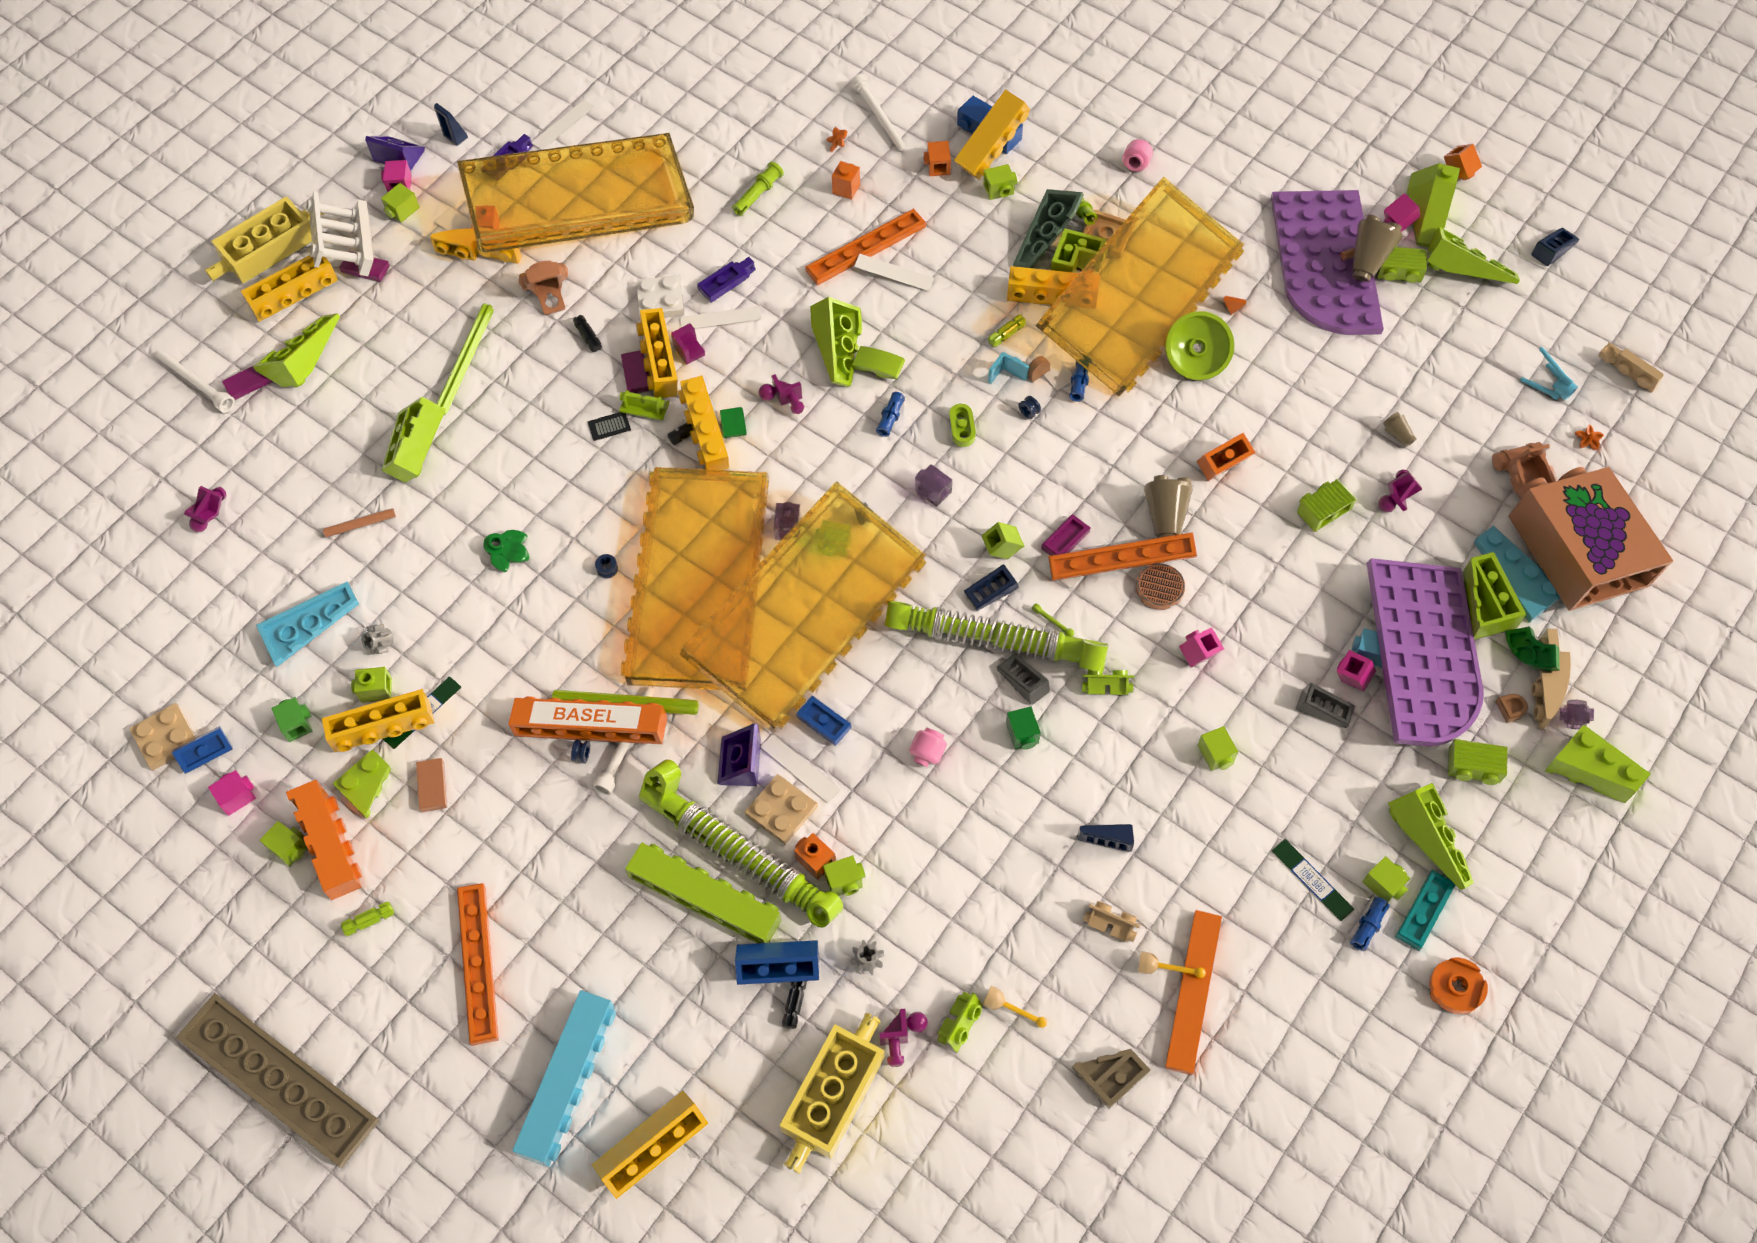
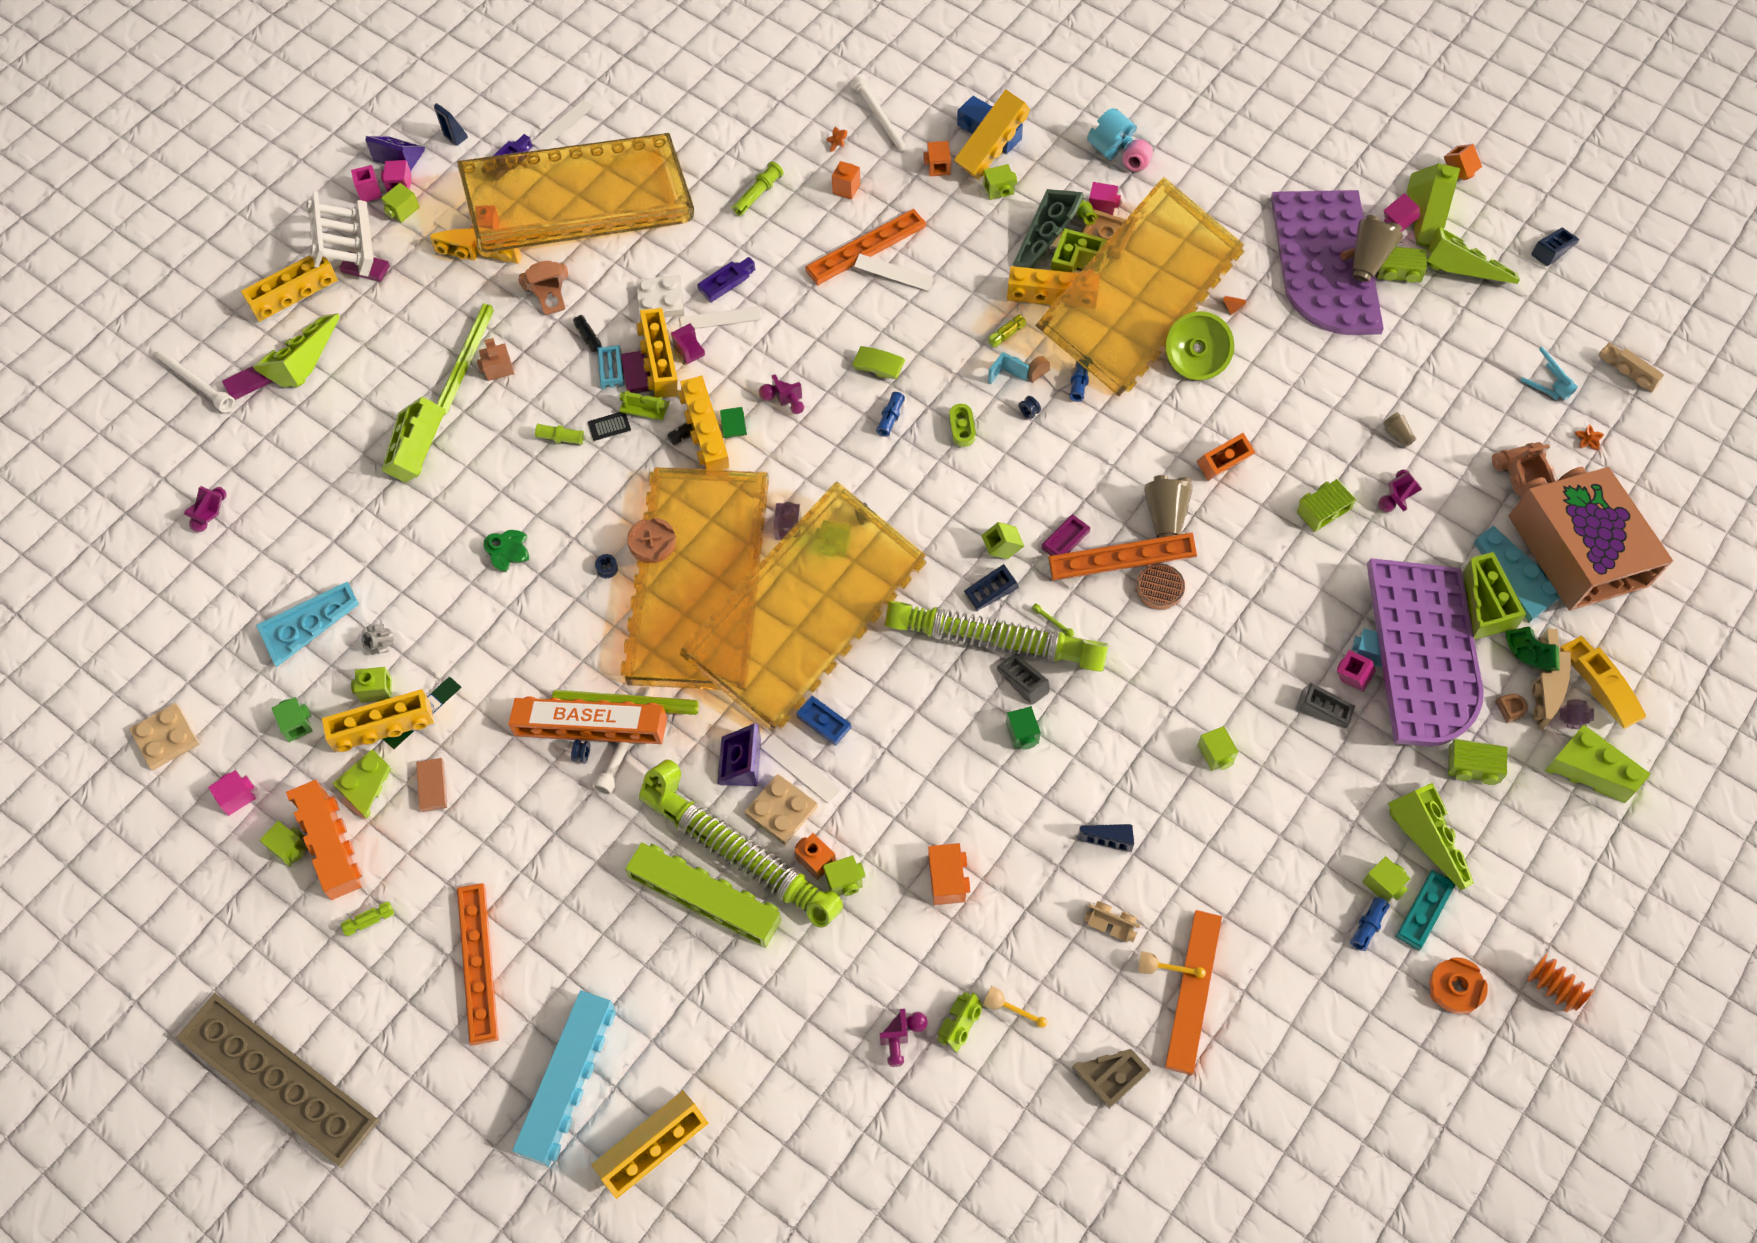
(202, 749): blue plate -> none
(261, 241): light yellow brick -> none
(359, 522): nougat bar -> none
(366, 183): none -> dark pink brick
(495, 360): none -> nougat brick
(559, 434): none -> lime pin
(611, 381): none -> medium azure tile
(651, 540): none -> nougat tile
(777, 962): blue brick -> none
(793, 1004): black axle -> none
(832, 1092): light yellow brick -> none
(836, 333): lime wedge -> none
(873, 953): light grey gear -> none
(927, 747): bright pink head -> none
(933, 485): clear purple brick -> none
(947, 874): none -> orange brick
(1104, 197): none -> dark pink brick
(1112, 133): none -> medium azure brick
(1118, 682): lime hinge -> none
(1201, 646): dark pink brick -> none
(1313, 880): sticker -> none
(1558, 984): none -> orange piece
(1606, 681): none -> yellow slope

